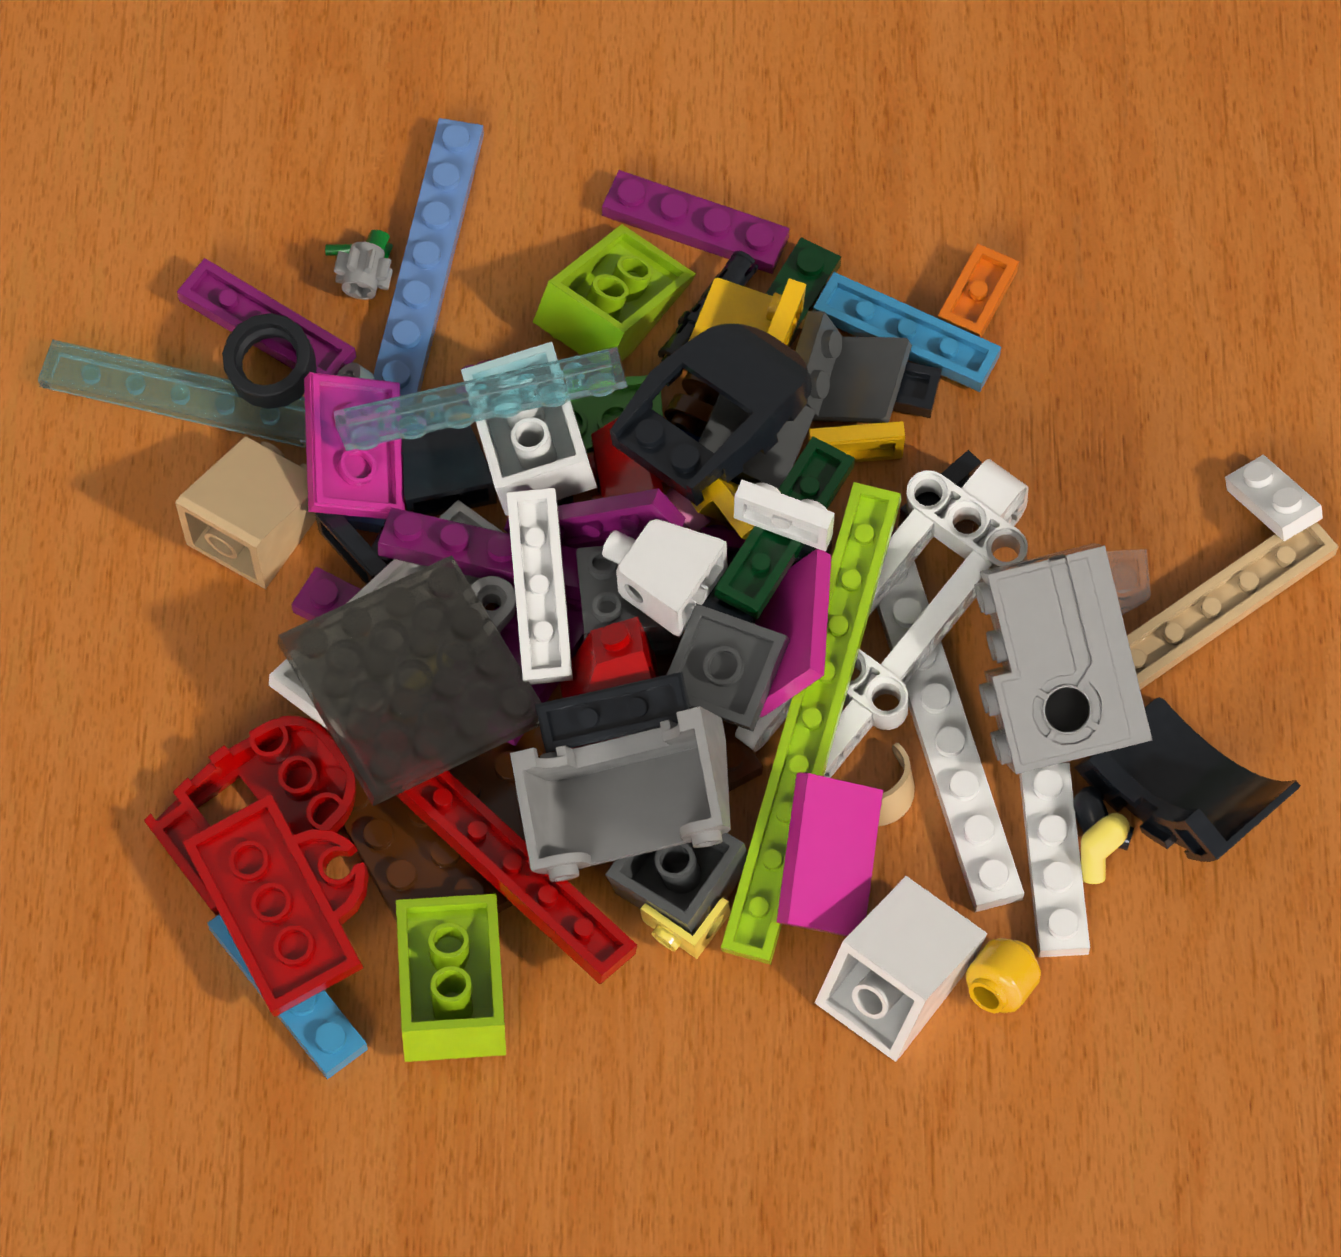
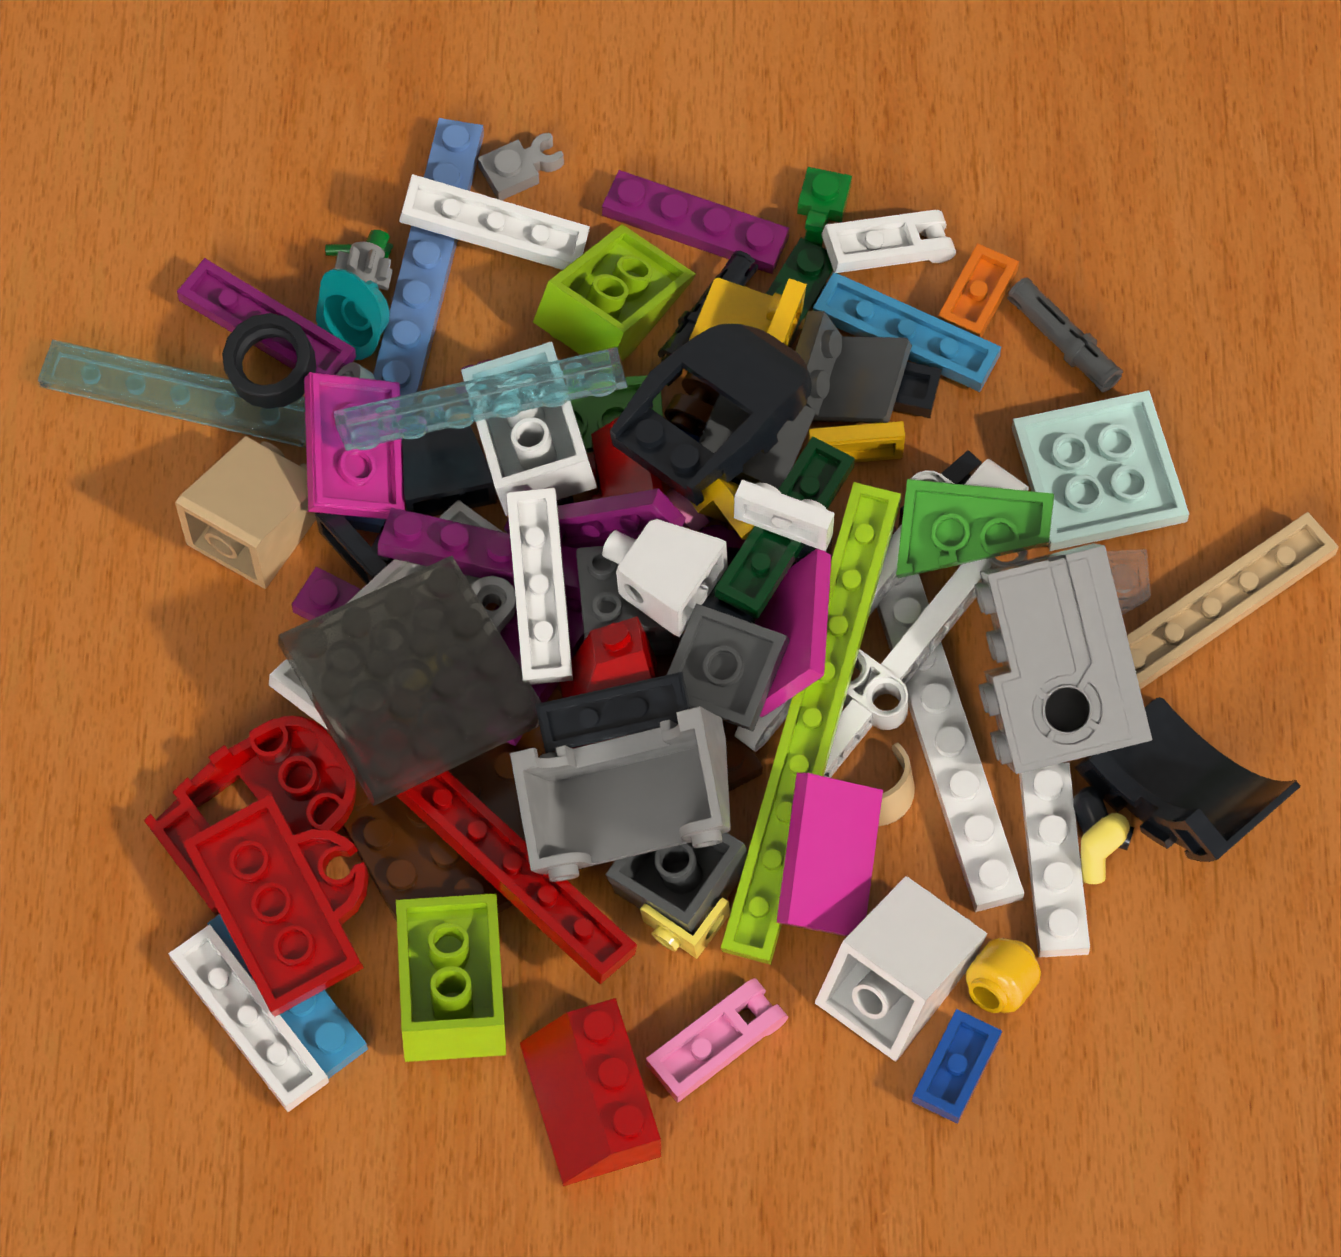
(246, 1018): none -> white plate
(352, 310): none -> teal piece
(493, 223): none -> white plate
(515, 168): none -> light grey plate
(591, 1093): none -> red slope
(714, 1040): none -> bright pink plate
(823, 199): none -> green plate
(888, 241): none -> white plate
(956, 1066): none -> blue plate
(968, 524): none -> bright green wing
(1078, 347): none -> dark grey pin
(1103, 467): none -> light aqua plate
(1274, 497): white plate -> none

